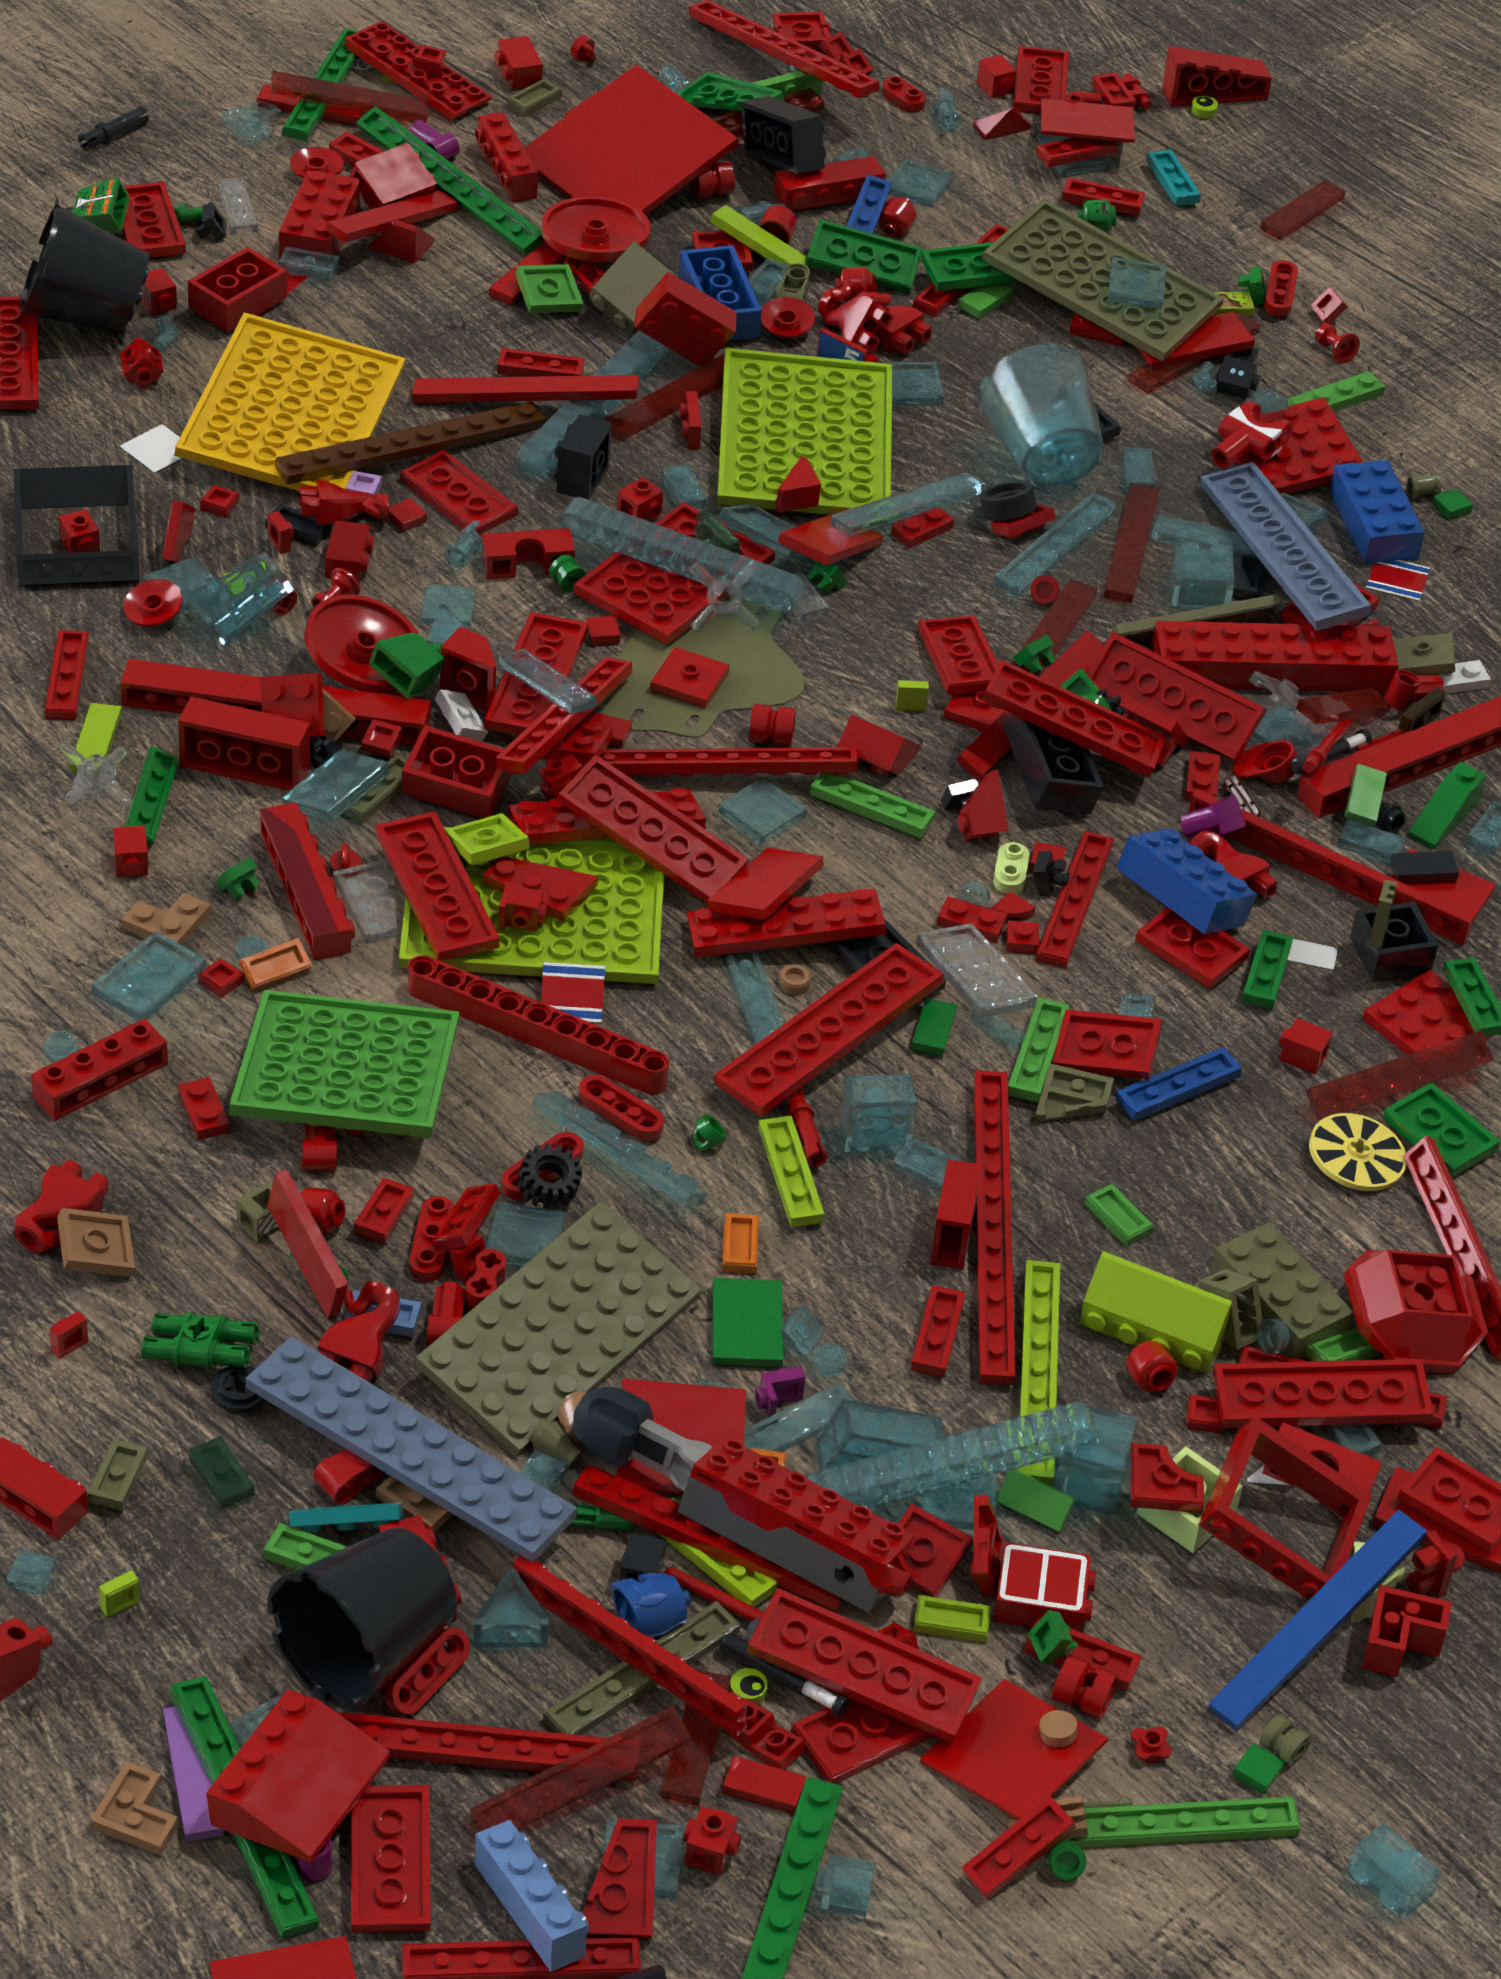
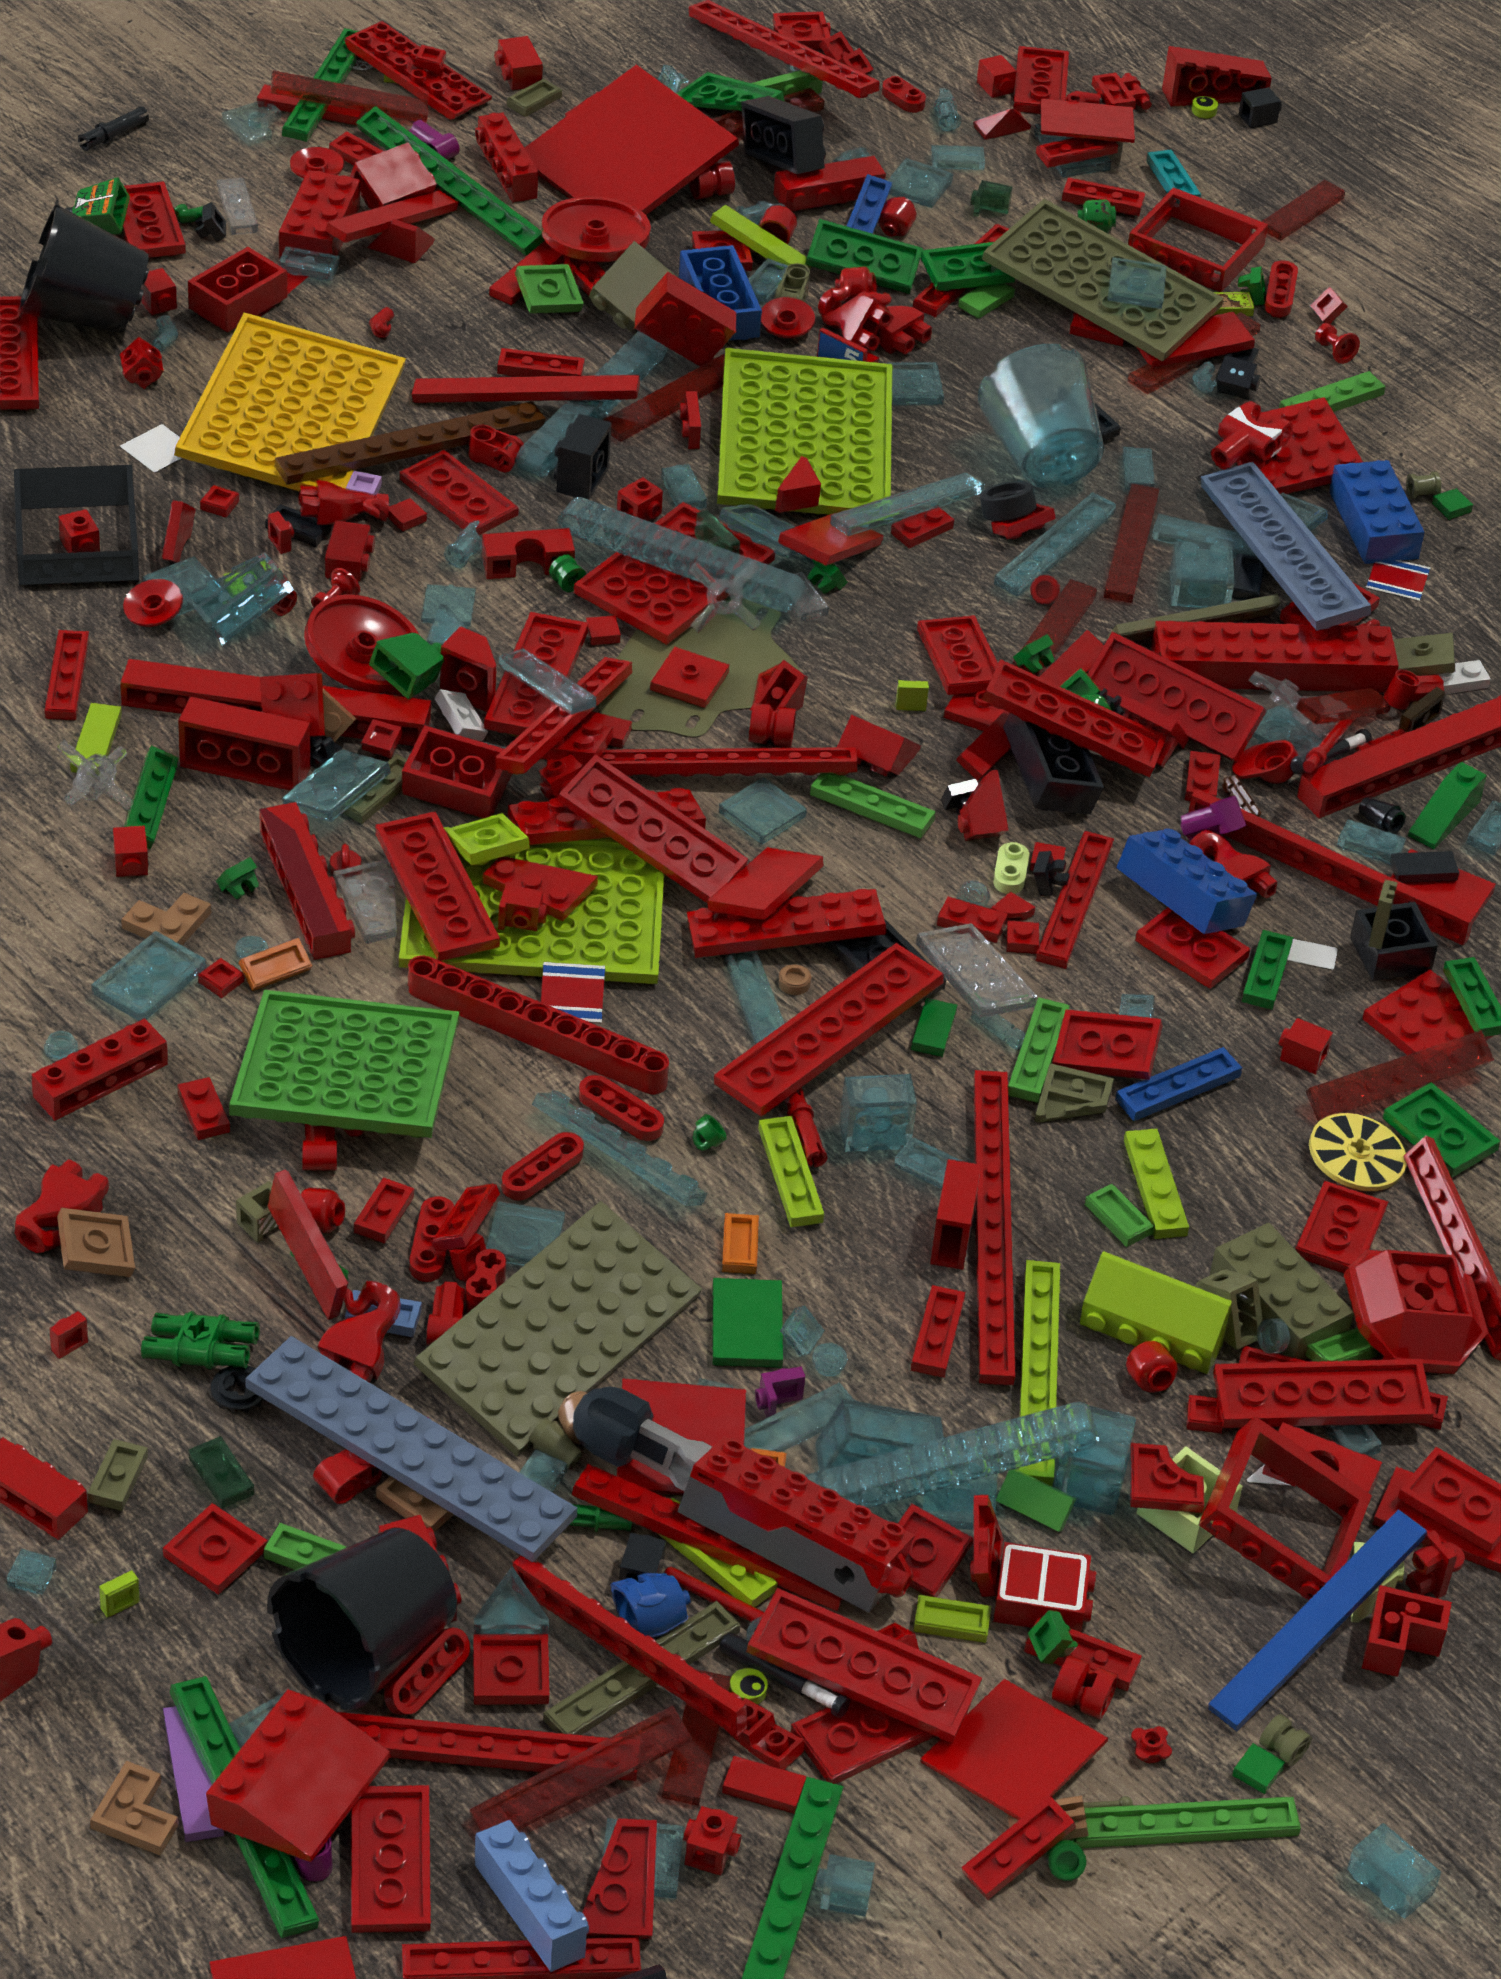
(215, 1548): none -> red plate
(345, 1516): teal plate -> none
(379, 322): none -> red arm
(492, 448): none -> red piece
(510, 1669): none -> red plate
(549, 1192): black tyre -> none
(583, 49): red tile -> none
(781, 687): none -> red slope
(957, 157): none -> clear light blue tile
(991, 197): none -> clear green bracket
(1058, 1728): medium nougat tile -> none
(1156, 1183): none -> lime plate
(1205, 216): none -> red window
(1259, 107): none -> black brick
(1269, 401): clear light blue plate -> none
(1340, 1227): none -> red tile
(1365, 795): bright green tile -> none

